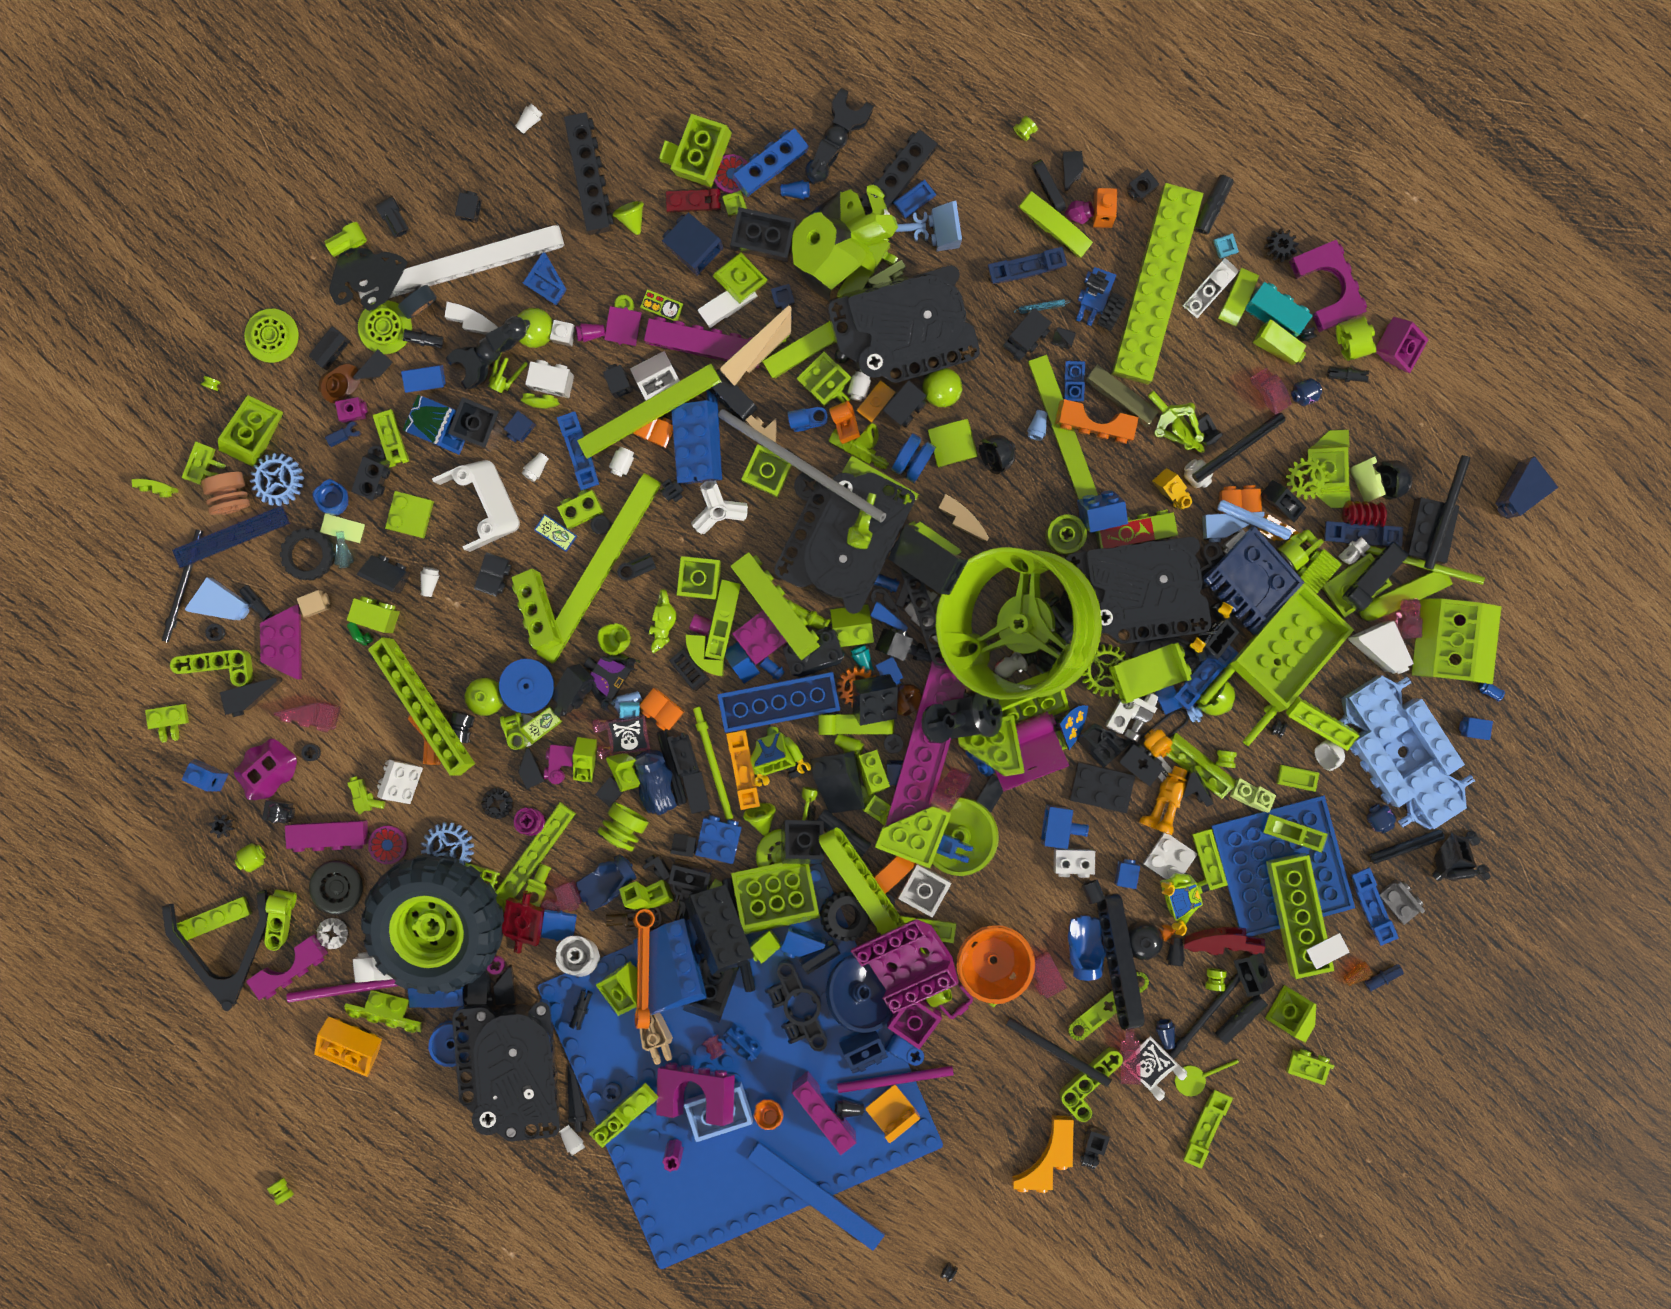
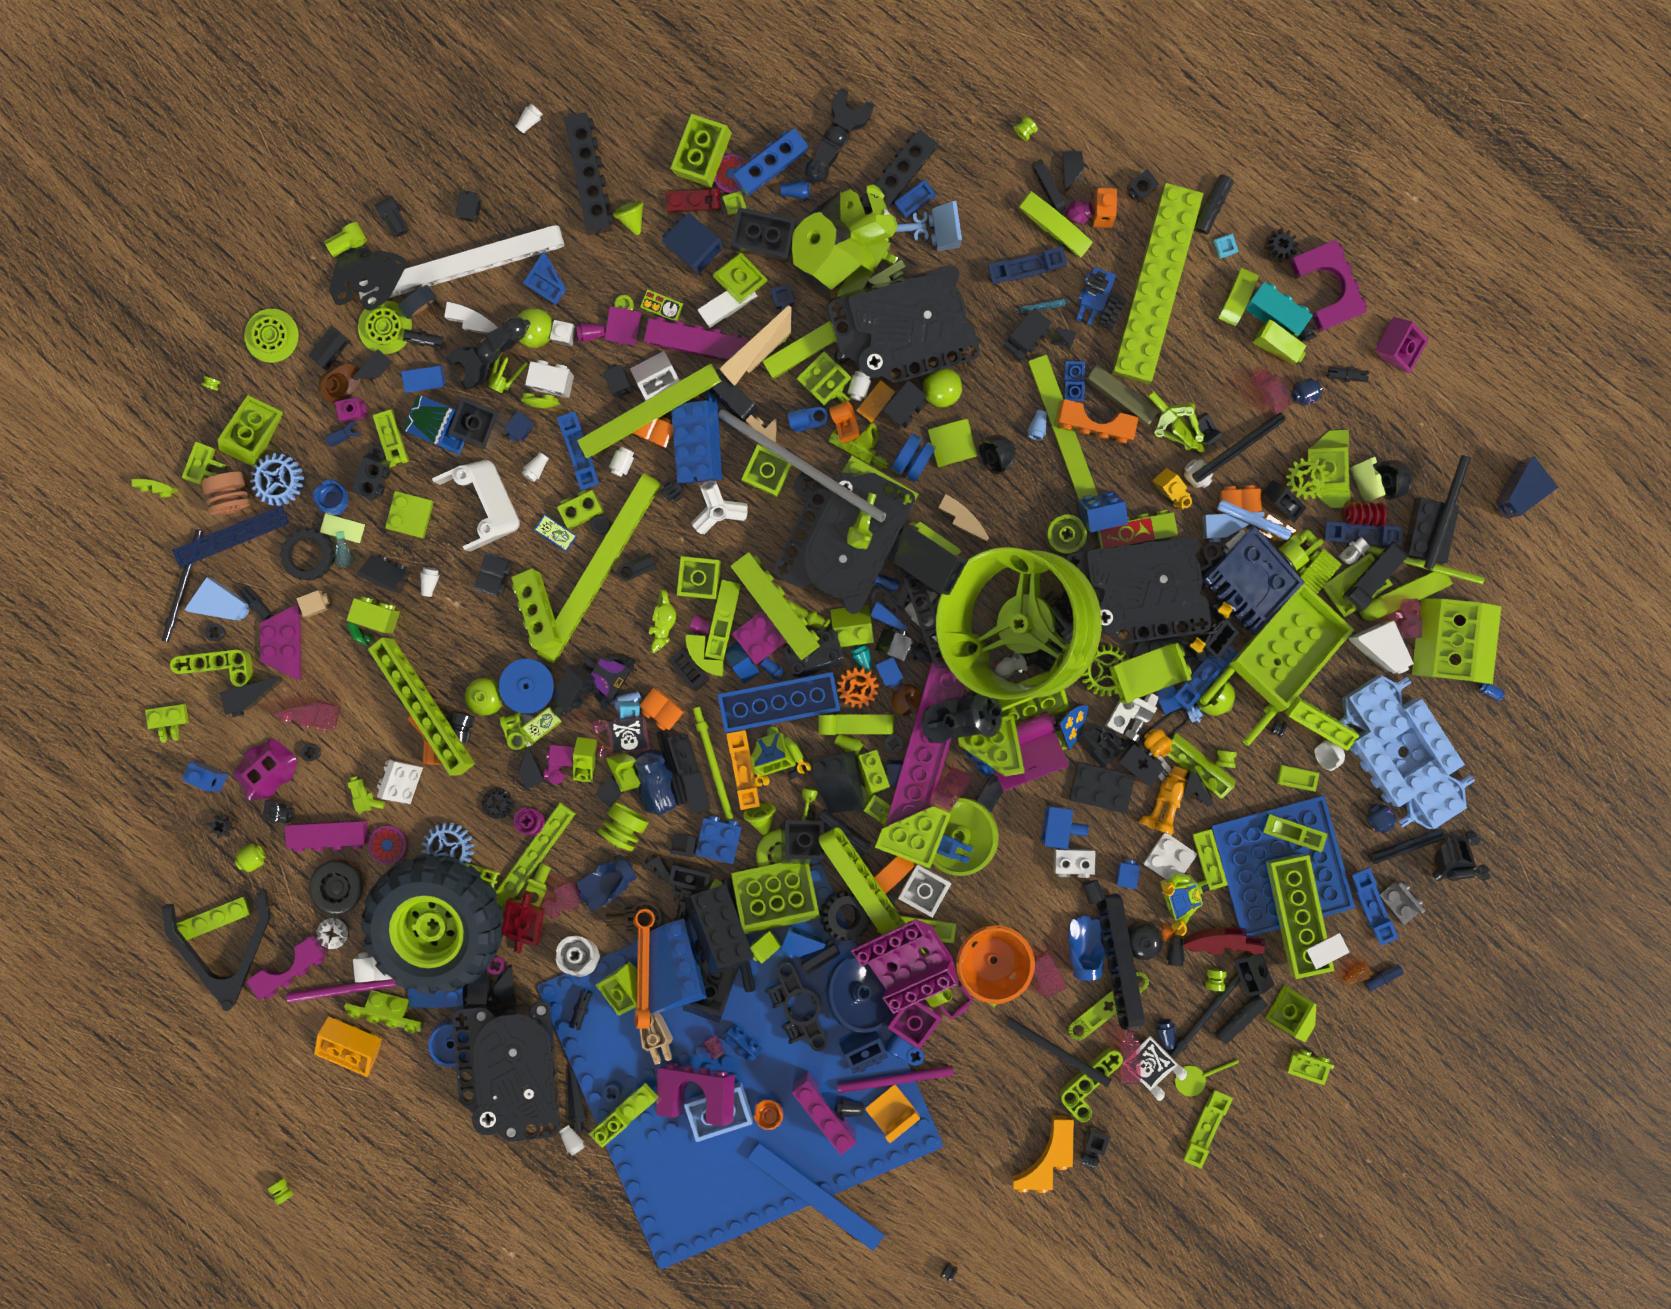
(278, 906): lime piece -> none
(558, 925): blue piece -> none
(614, 638): lime hair -> none
(640, 897): lime brick -> none
(668, 153): lime slope -> none
(673, 1155): magenta axle -> none
(875, 699): black brick -> none
(1211, 288): white slope -> none
(1253, 796): yellowish green slope -> none
(1355, 338): lime brick -> none
(1476, 728): blue brick -> none

